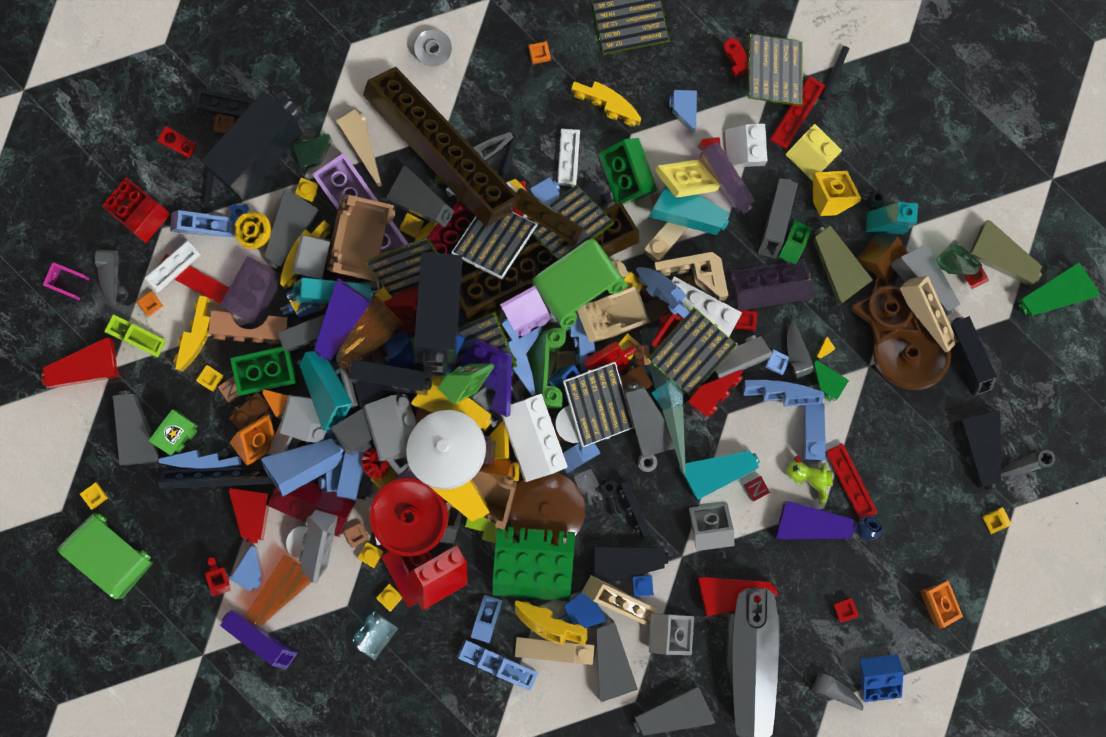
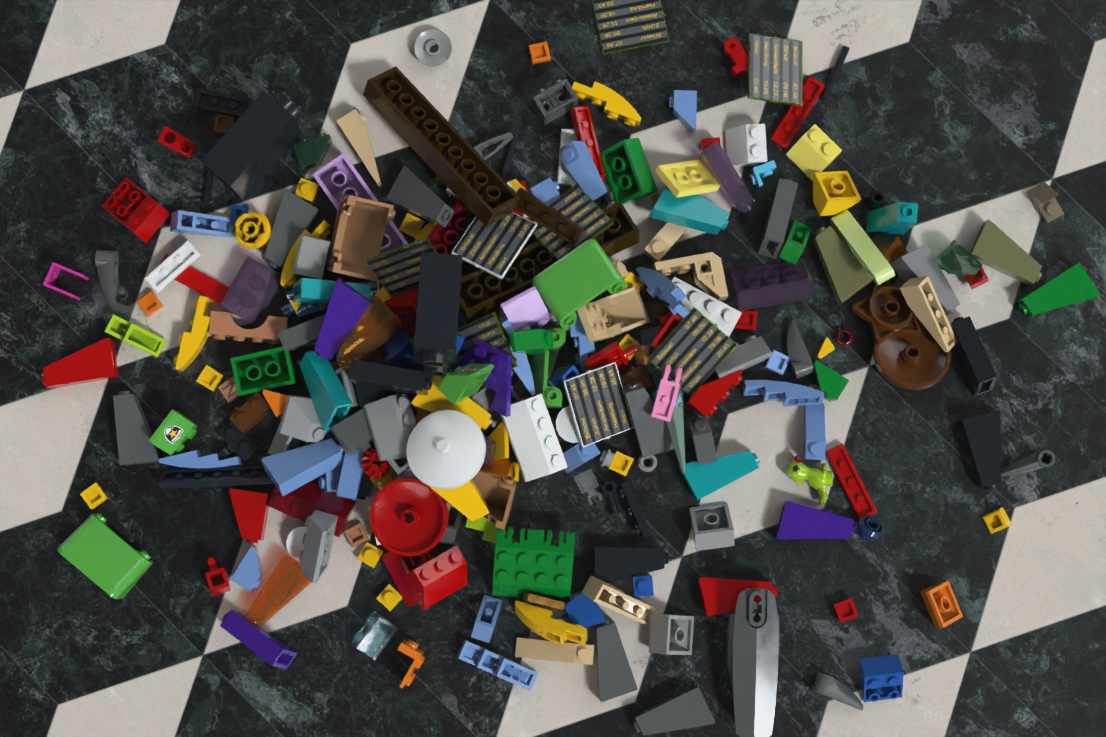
(254, 440): orange slope -> none
(411, 649): none -> orange bracket
(532, 341): none -> green slope
(543, 601): none -> pearl gold tile
(548, 504): reddish brown dish -> none
(550, 98): none -> dark grey piece
(564, 358): nougat tile -> none
(582, 168): none -> medium blue slope
(585, 132): none -> red tile
(606, 458): none -> light grey plate
(621, 463): none -> yellow plate
(666, 395): none -> bright pink hinge
(702, 441): none -> dark grey slope
(756, 488): dark red tile -> none
(764, 170): none -> medium azure bracket
(844, 331): none -> dark red piece
(862, 247): none -> yellowish green beam
(1045, 202): none -> dark tan slope

